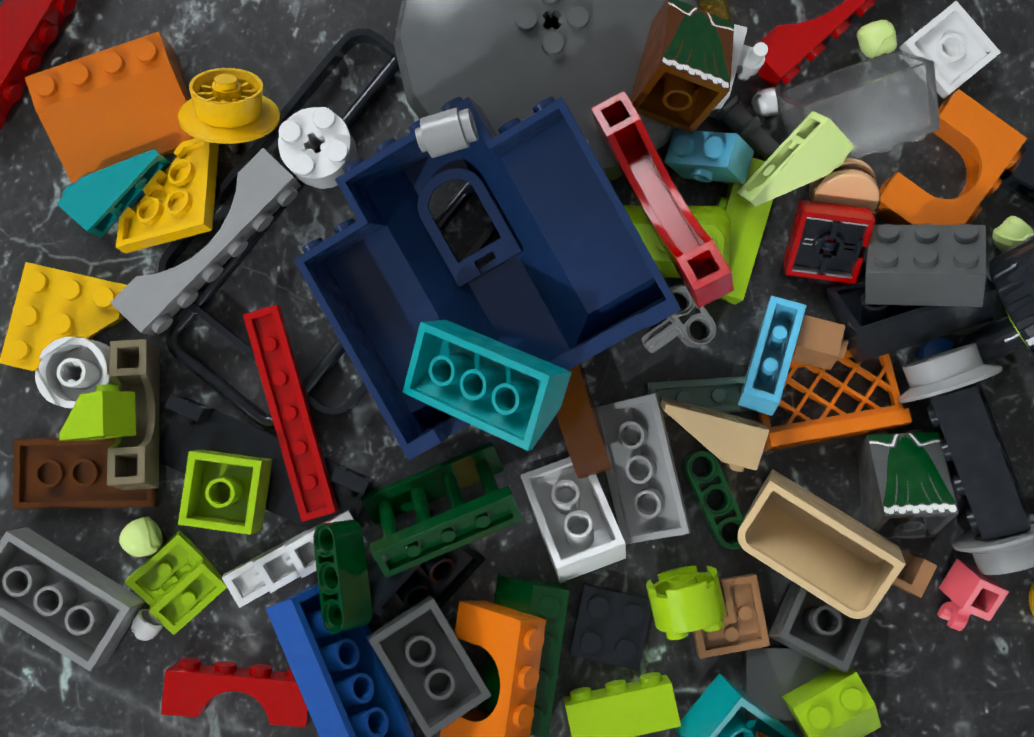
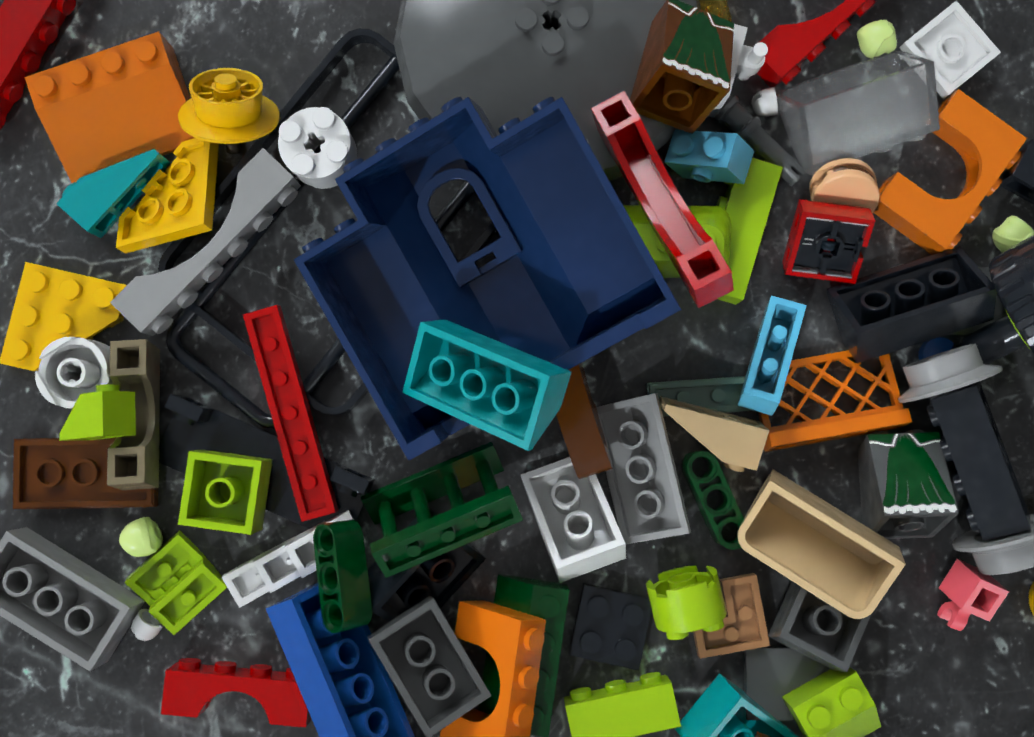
(446, 132): light grey brick -> none
(679, 323): light grey beam -> none
(803, 157): yellowish green slope -> none
(820, 343): medium nougat brick -> none
(915, 575): medium nougat panel -> none
(926, 265): dark grey brick -> none

